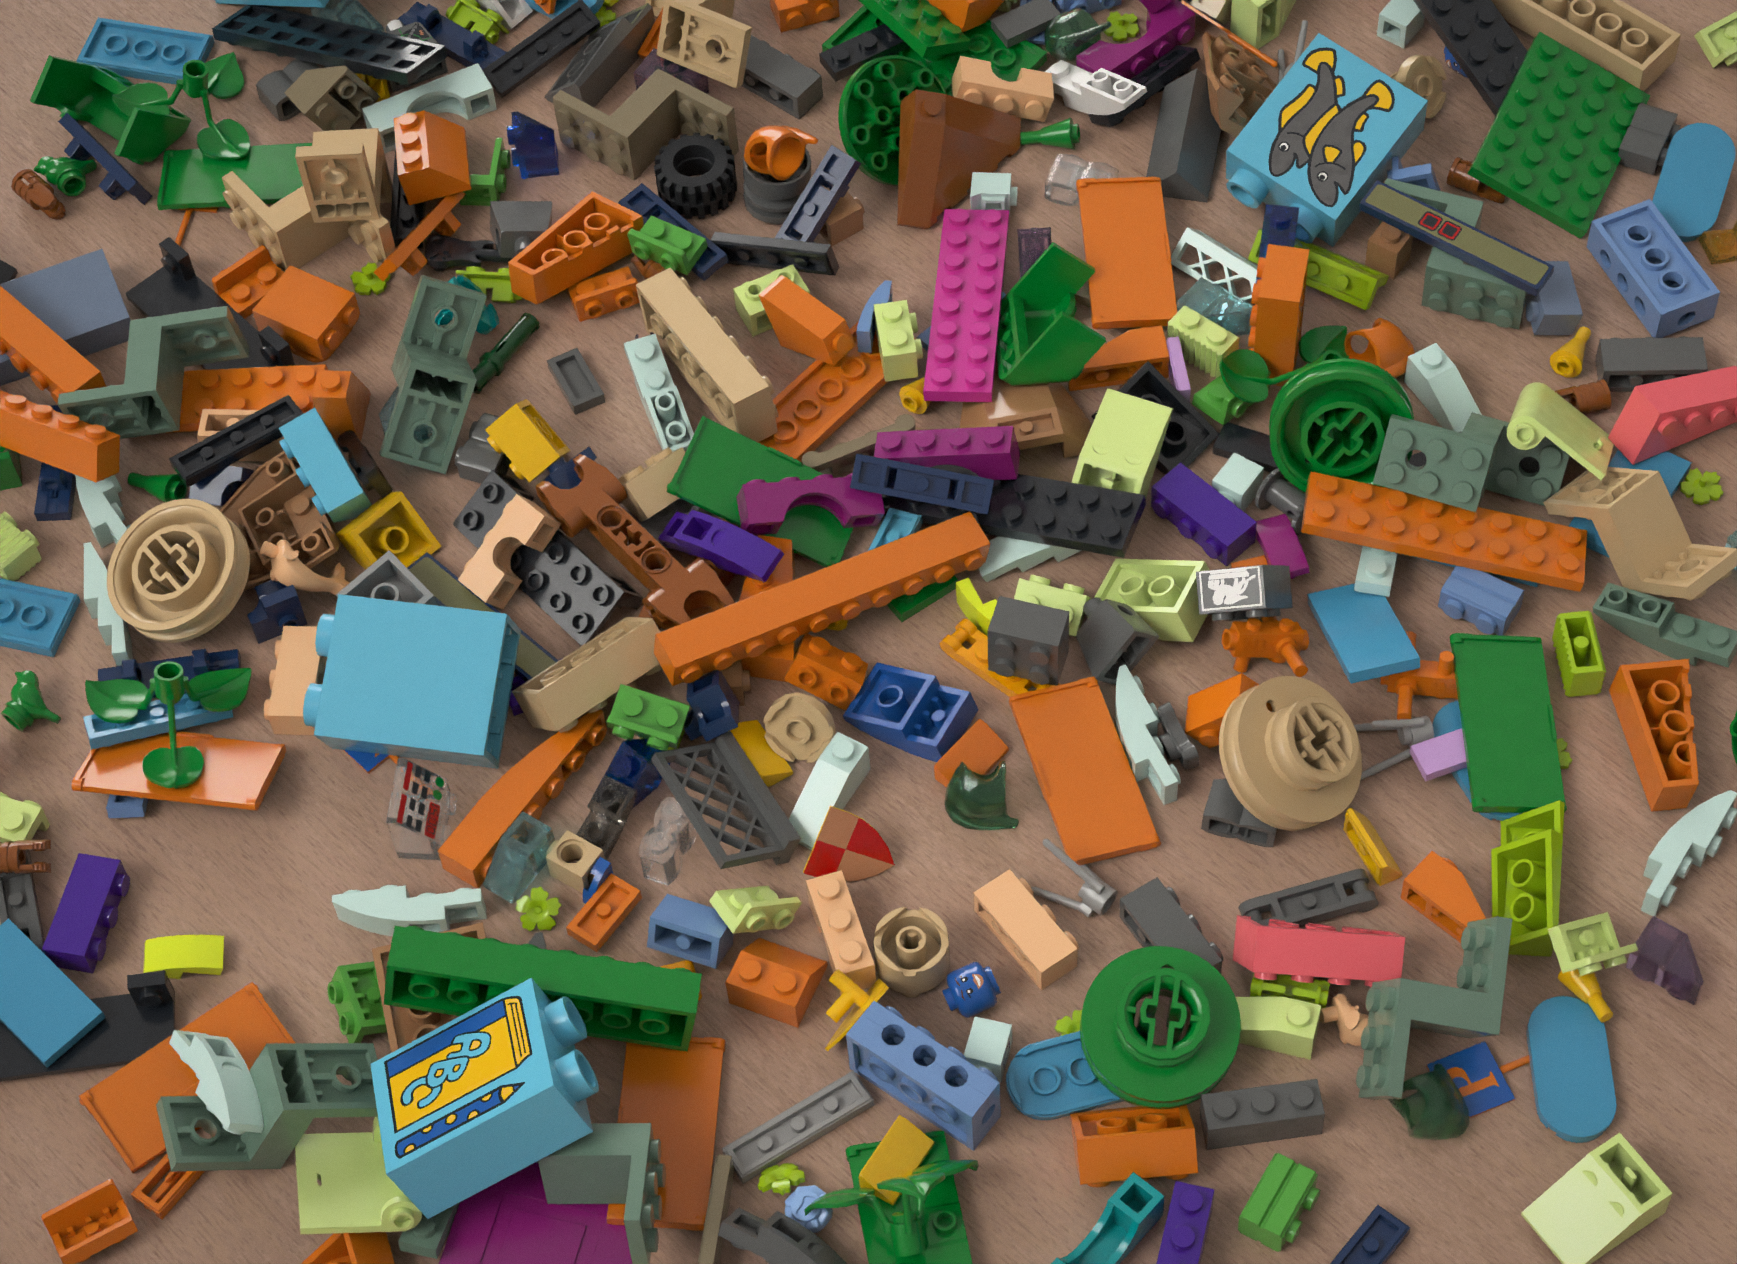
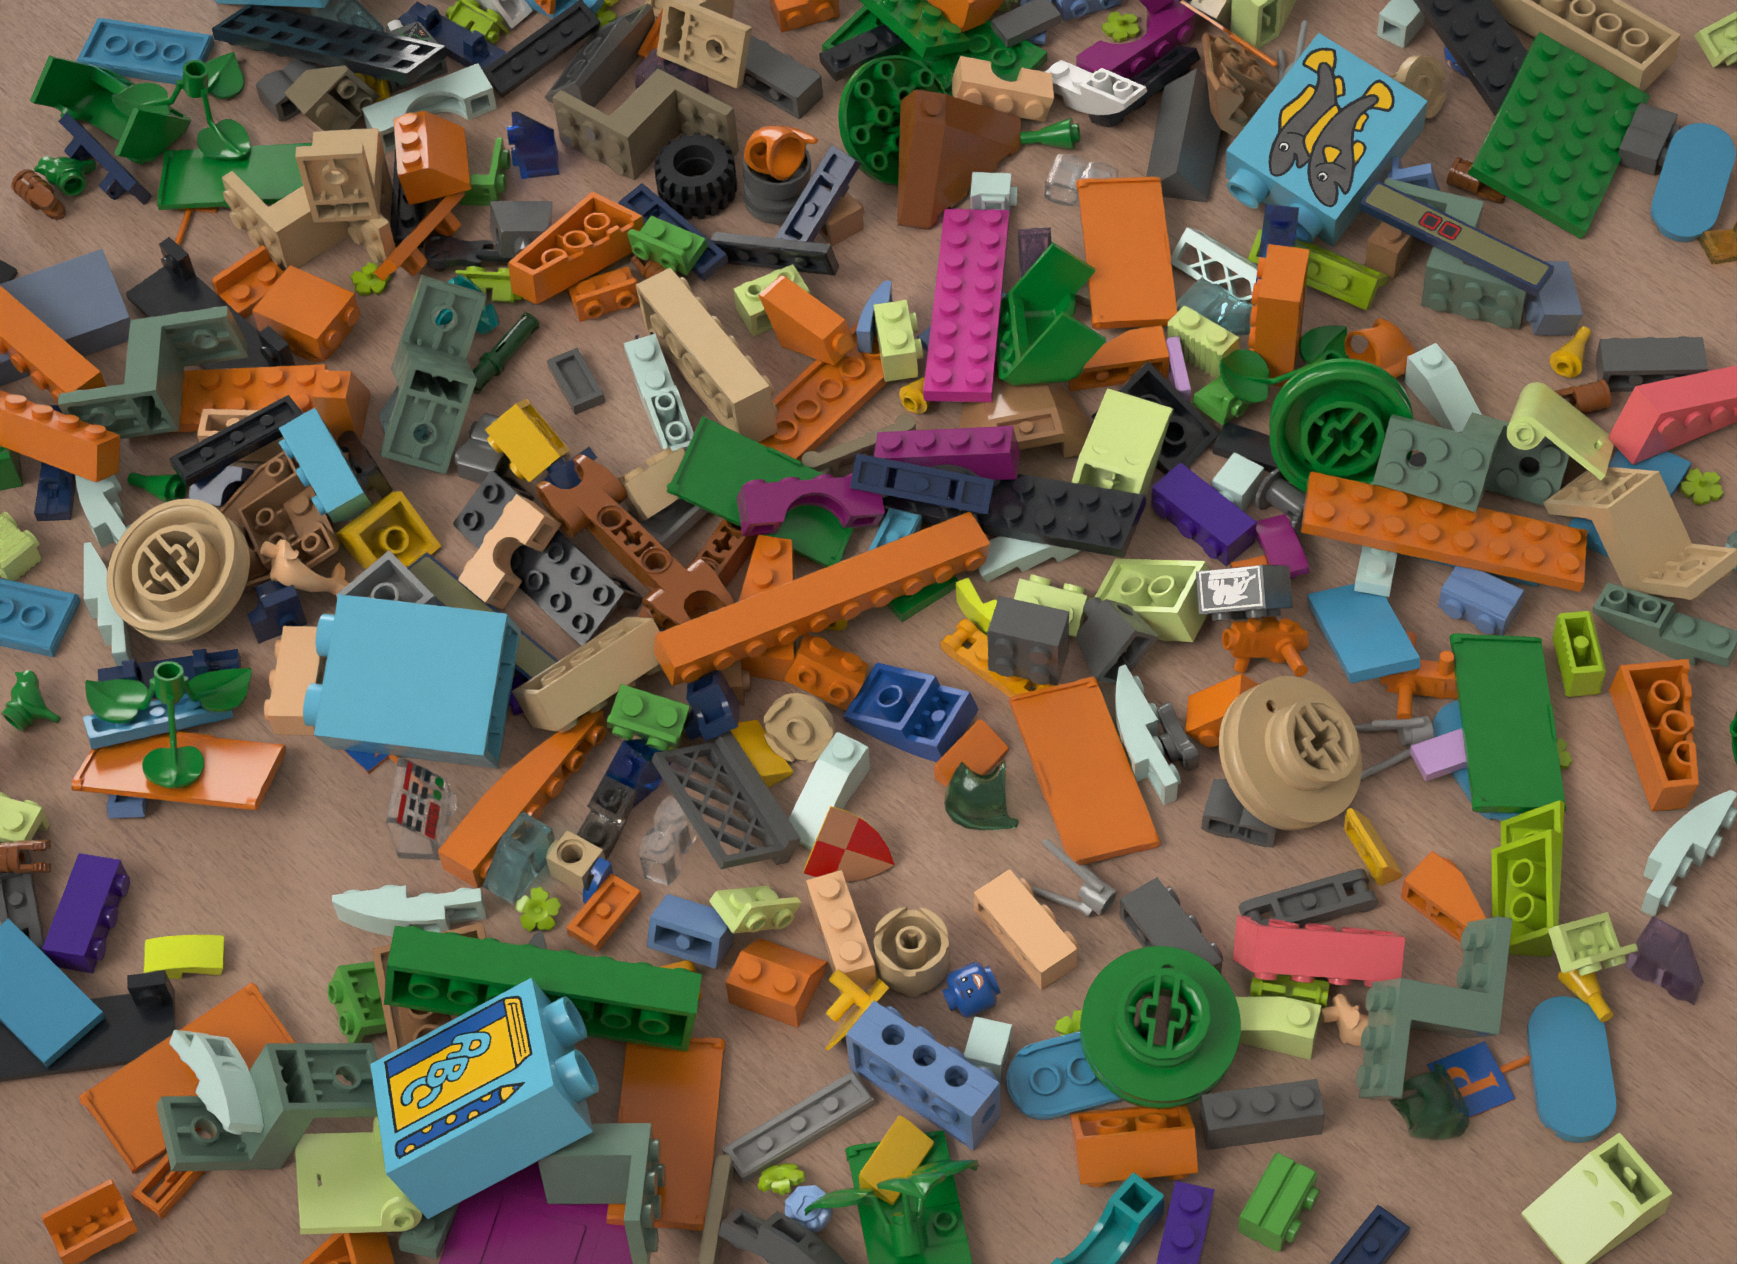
(722, 543): dark purple slope -> none
(1072, 34): clear green piece -> none
(1652, 269): medium blue brick -> none

